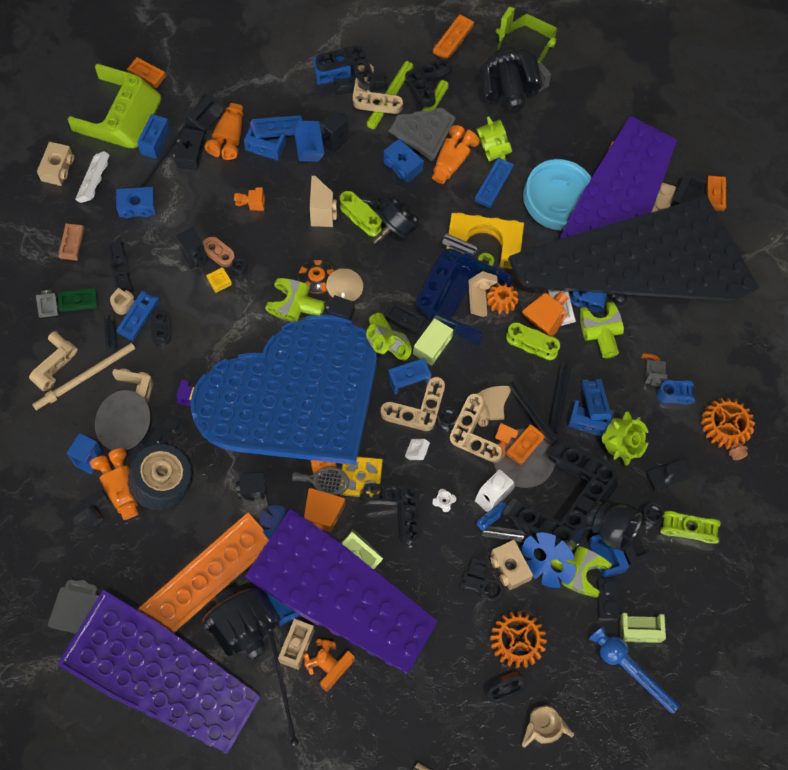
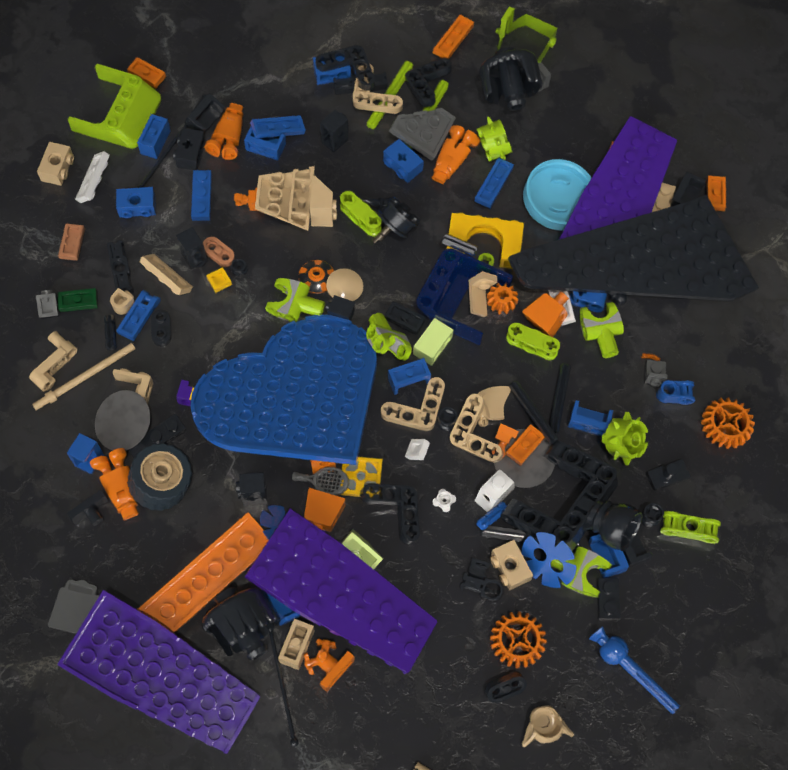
(166, 274): none -> tan plate
(201, 195): none -> blue plate
(286, 196): none -> tan wedge
(308, 141): blue panel -> none
(596, 399): blue plate -> none
(642, 628): yellowish green panel -> none
(738, 451): nougat plate -> none

